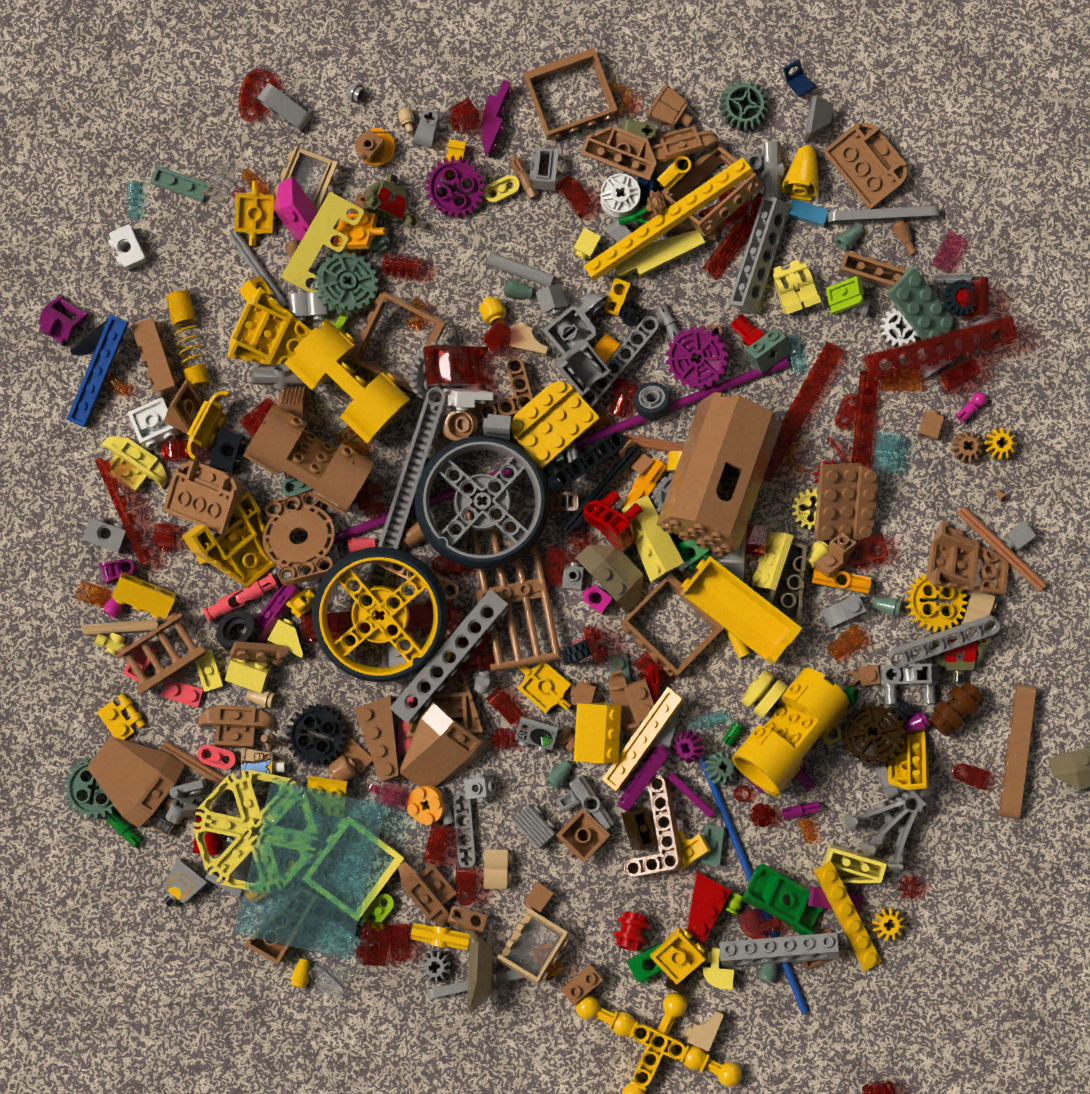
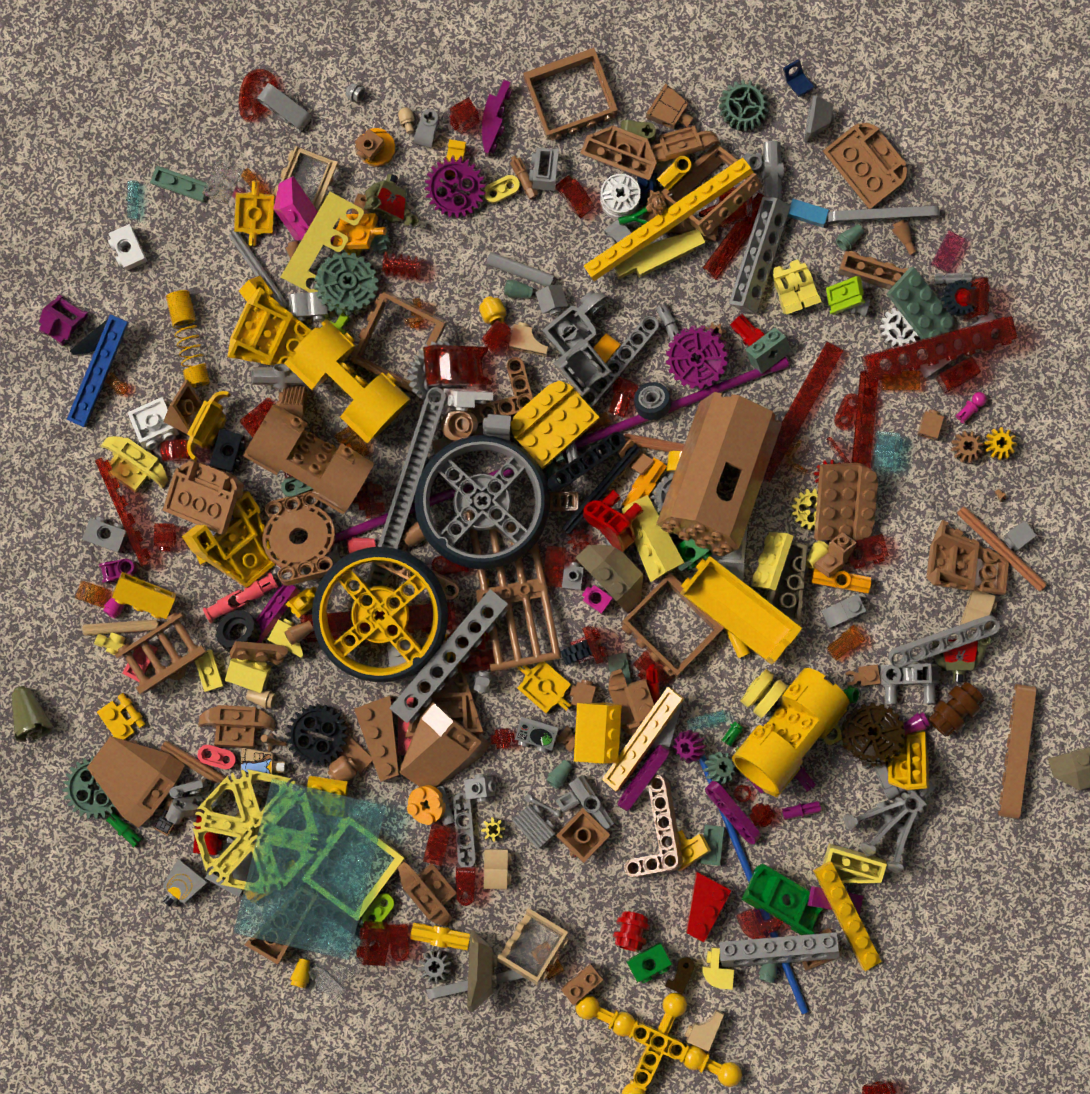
(28, 716): none -> olive cone
(156, 358): medium nougat wedge -> none
(182, 693): coral plate -> none
(298, 632): none -> medium nougat cone
(388, 794): clear pink brick -> none
(467, 919): medium nougat leg -> none
(493, 835): none -> light yellow gear
(501, 702): clear red piece -> none
(538, 897): medium nougat brick -> none
(557, 813): none -> light grey hinge
(586, 244): light yellow brick -> none
(617, 296): yellow leg -> none
(624, 90): clear orange bracket -> none
(631, 314): black gear -> none
(639, 828): dark brown brick -> none
(679, 955): yellow plate -> none
(691, 795): magenta tile -> none
(732, 812): none -> magenta beam
(733, 903): lime bush -> none
(756, 539): clear red brick -> none
(796, 353): clear light blue axle -> none
(802, 175): yellow cone -> none
(806, 830): clear orange pin -> none
(884, 918): yellow gear -> none
(889, 606): sand green cone -> none
(904, 711): black wheel -> none
(912, 890): clear red gear -> none
(935, 618): yellow gear -> none
(973, 775): clear red piece -> none

